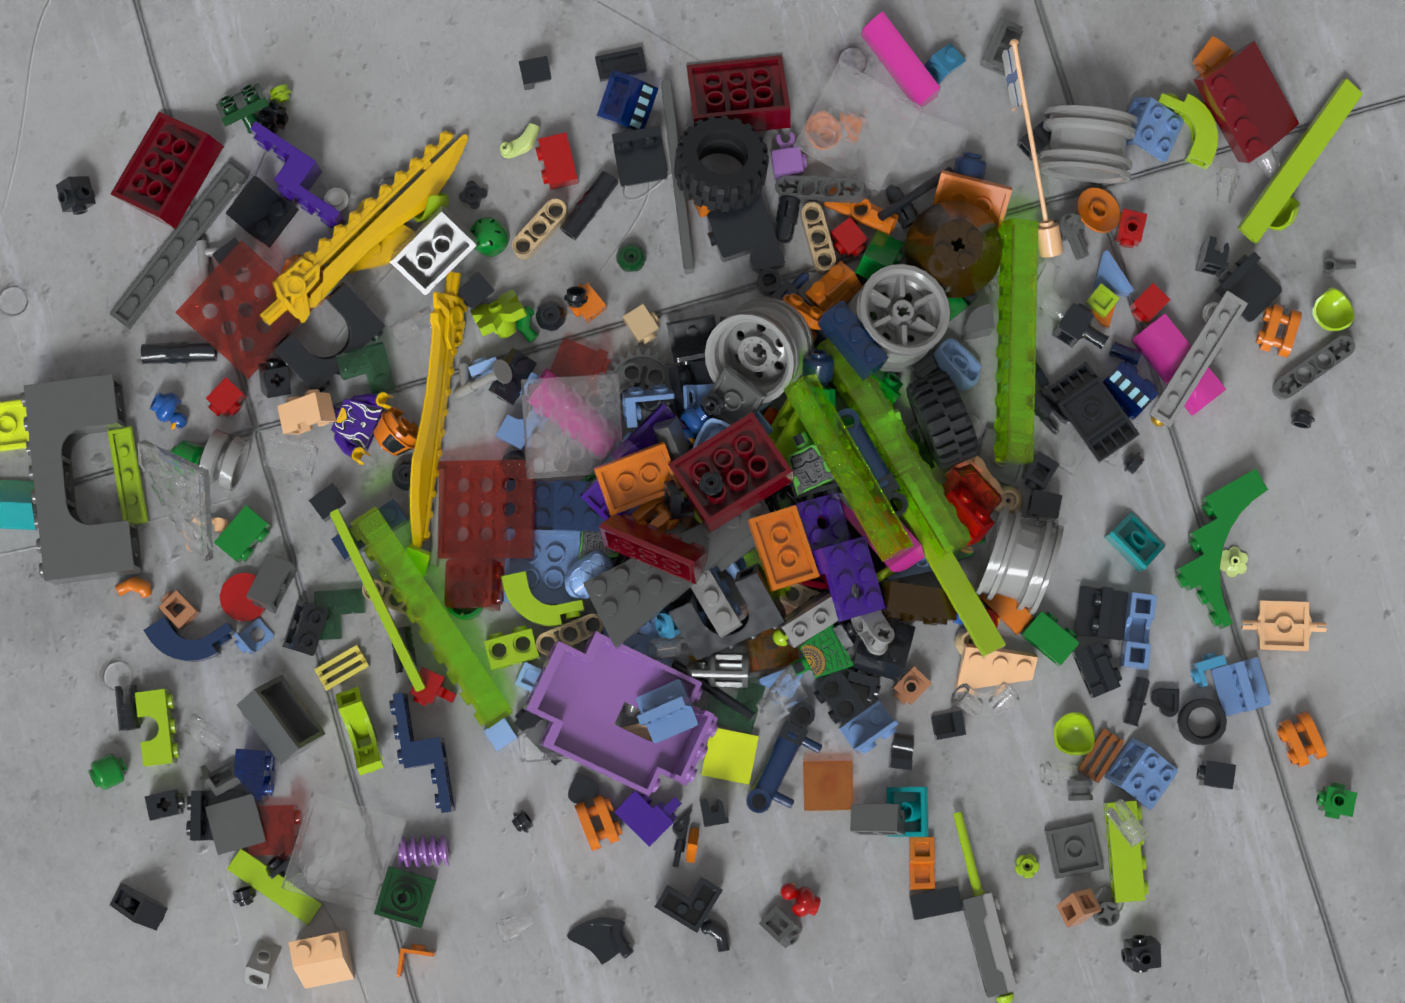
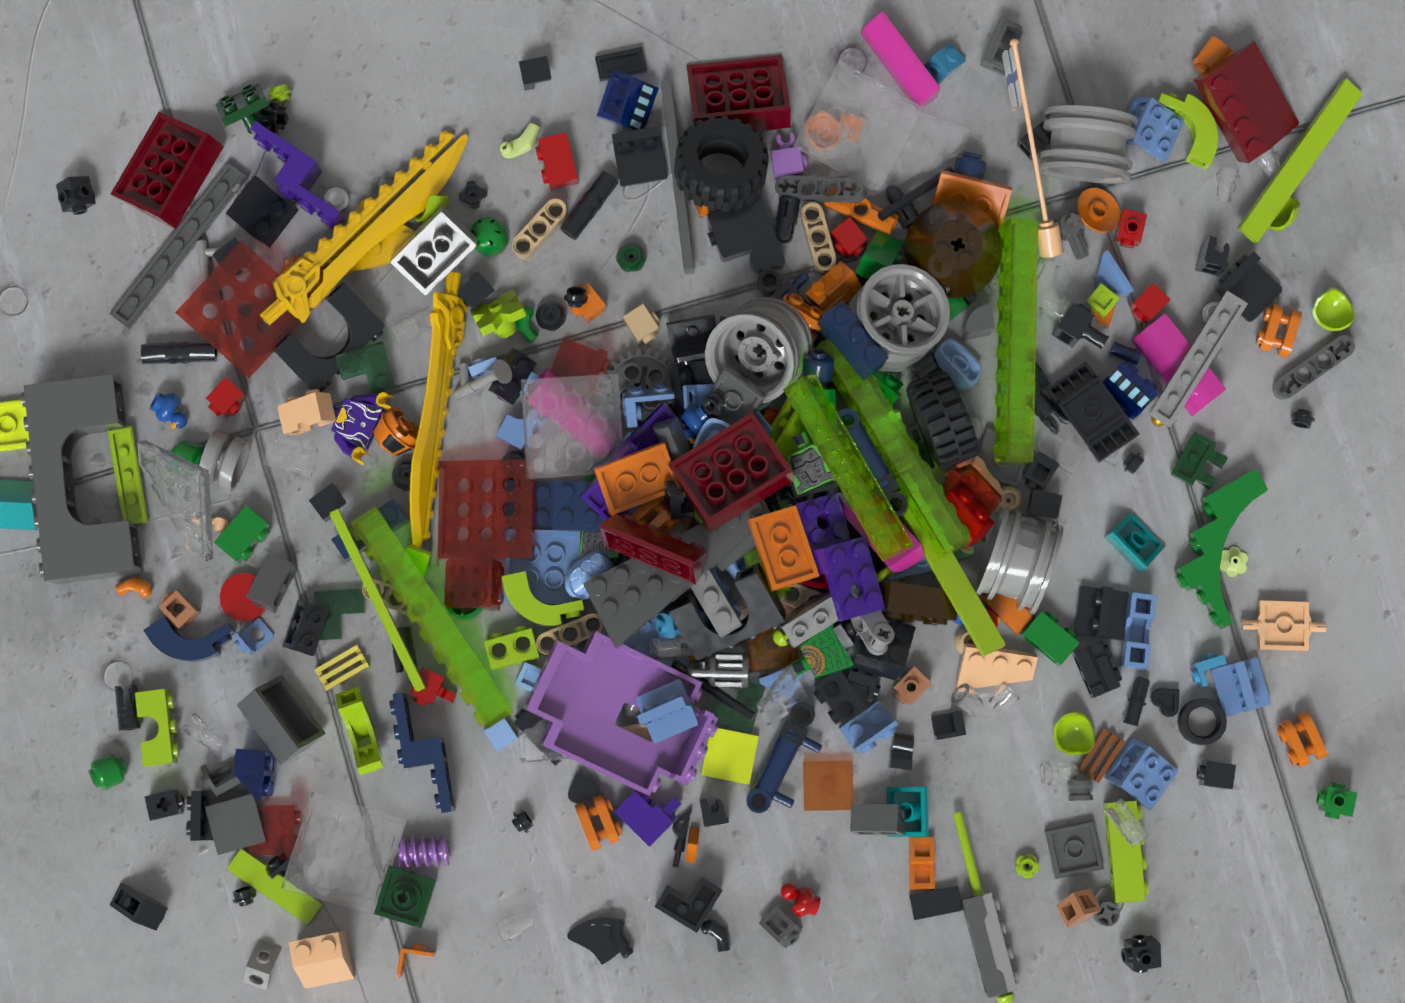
(281, 384): black brick -> none
(714, 489): black plate -> none
(1194, 458): none -> dark green plate
(1338, 266): dark grey hand -> none

